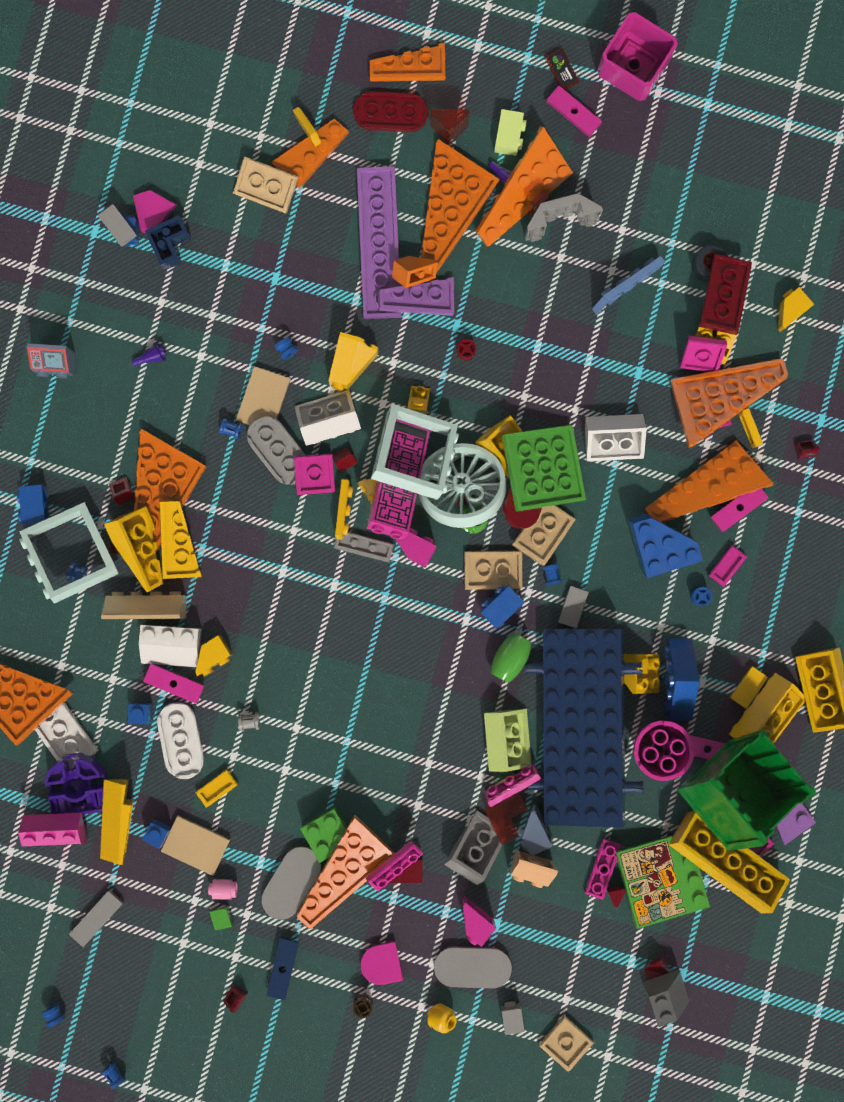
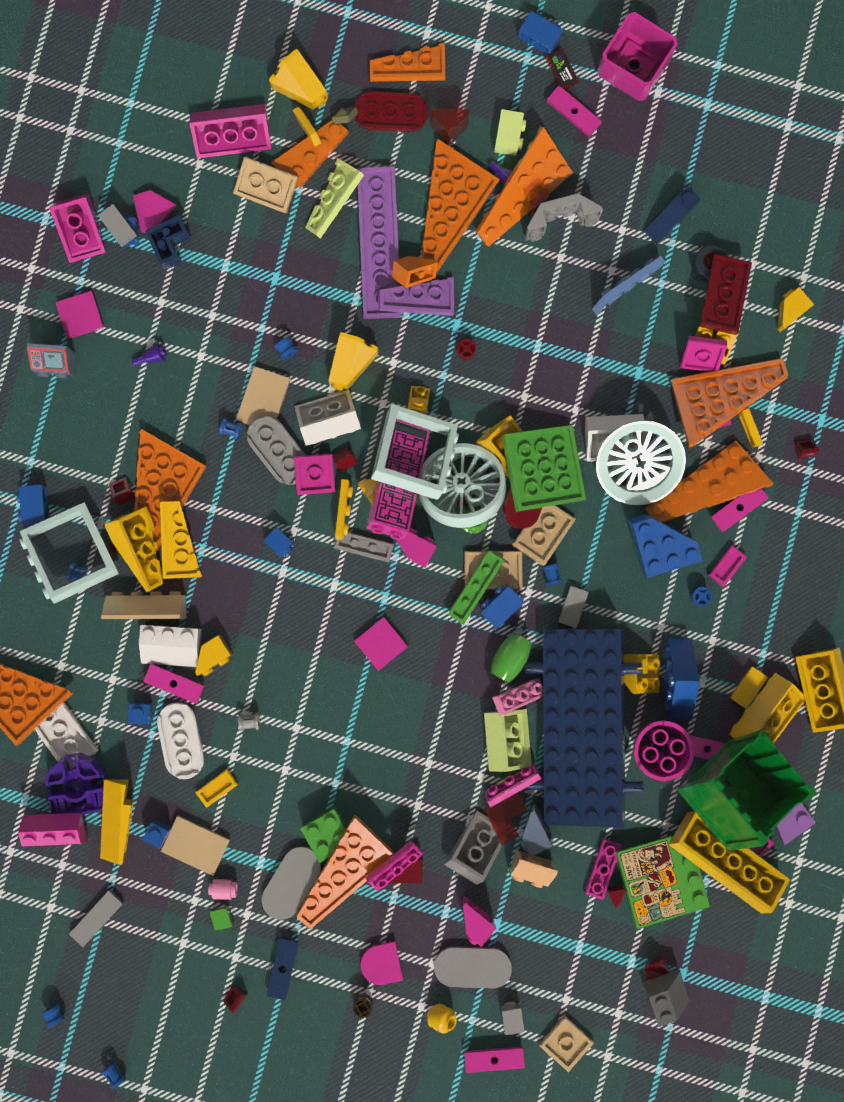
(78, 227): none -> dark pink slope
(79, 315): none -> dark pink tile
(230, 131): none -> dark pink slope
(279, 543): none -> blue brick
(298, 81): none -> yellow slope
(339, 189): none -> yellowish green wing
(345, 115): none -> olive tile
(381, 644): none -> dark pink tile
(476, 587): none -> bright green tile
(481, 1059): none -> dark pink tile
(518, 696): none -> bright pink tile
(540, 33): none -> blue brick
(653, 486): none -> light aqua piece
(672, 215): none -> dark blue slope

